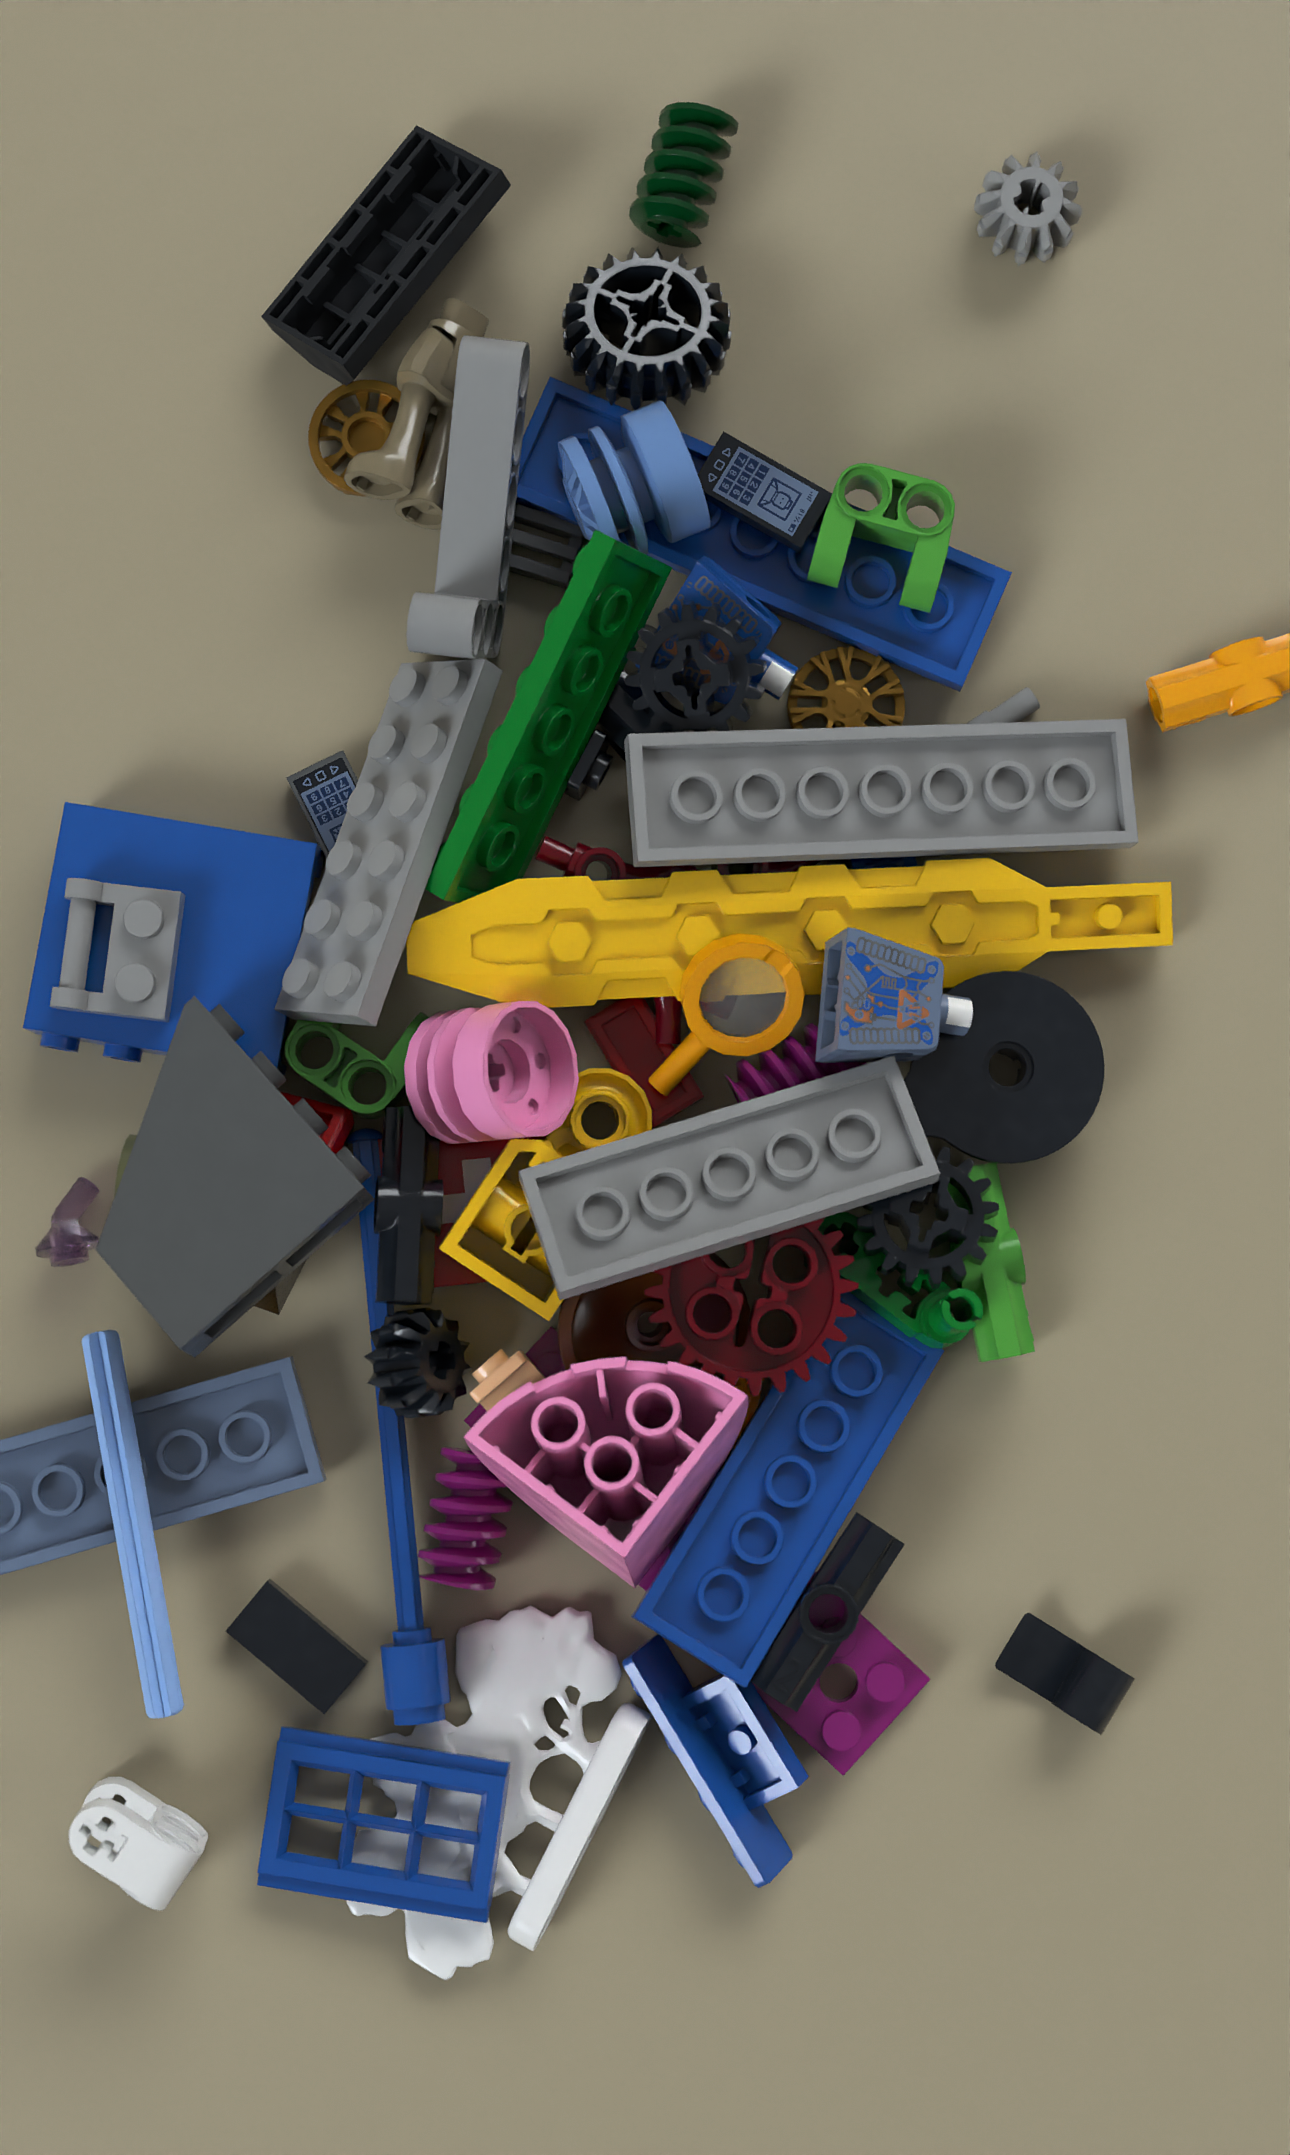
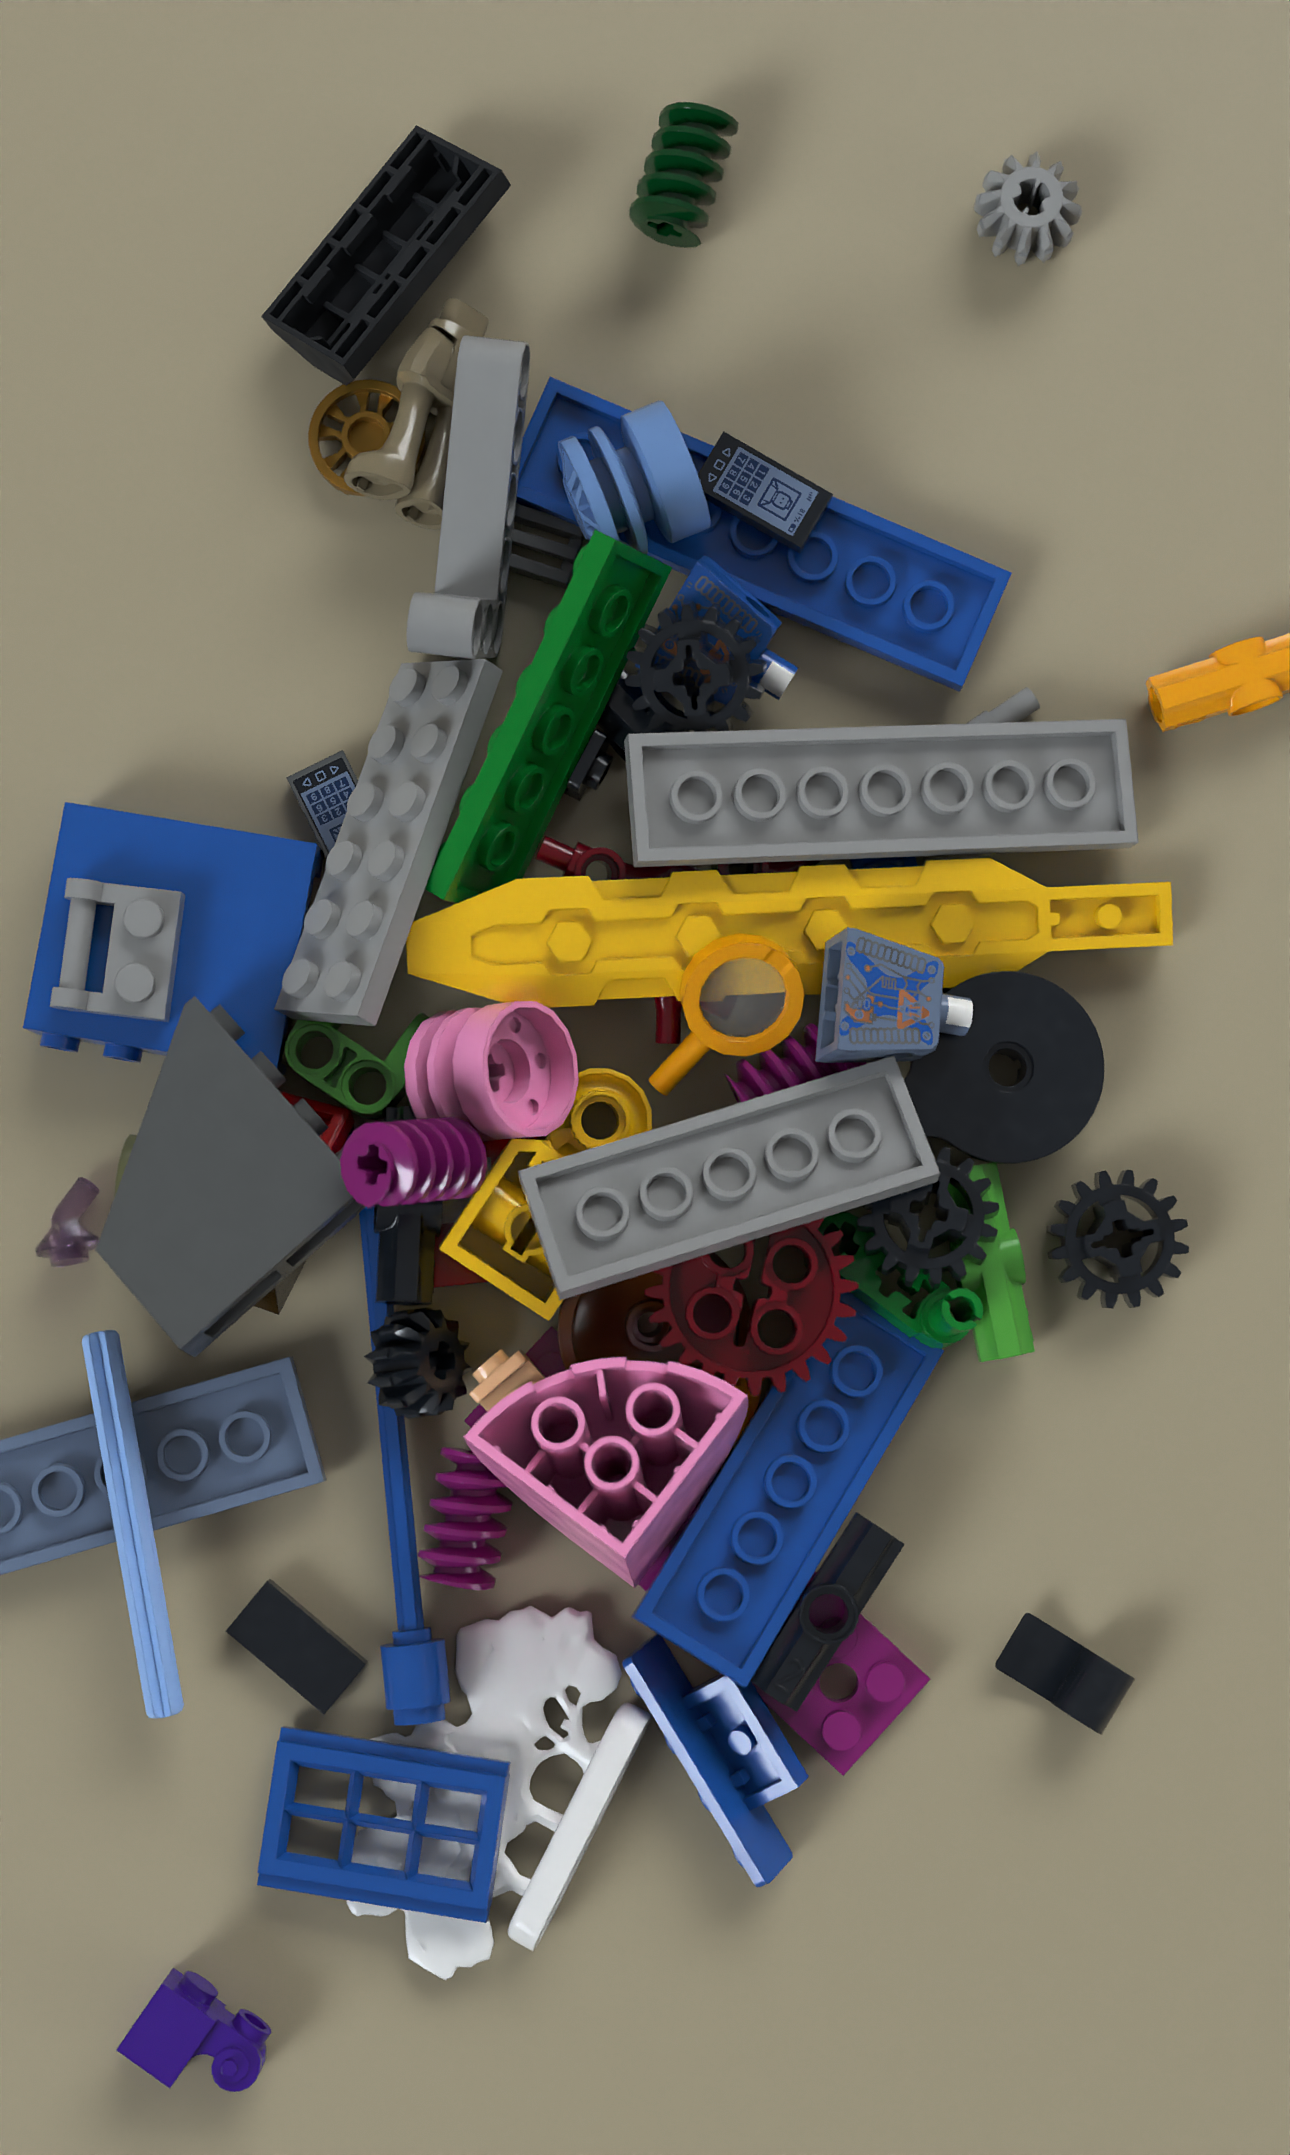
(151, 1839): white piece -> none
(190, 2021): none -> dark purple brick
(413, 1161): none -> magenta piece
(627, 1040): red tile -> none
(638, 310): black gear -> none
(846, 700): pearl gold wheel -> none
(888, 526): bright green piece -> none
(1124, 1268): none -> black gear

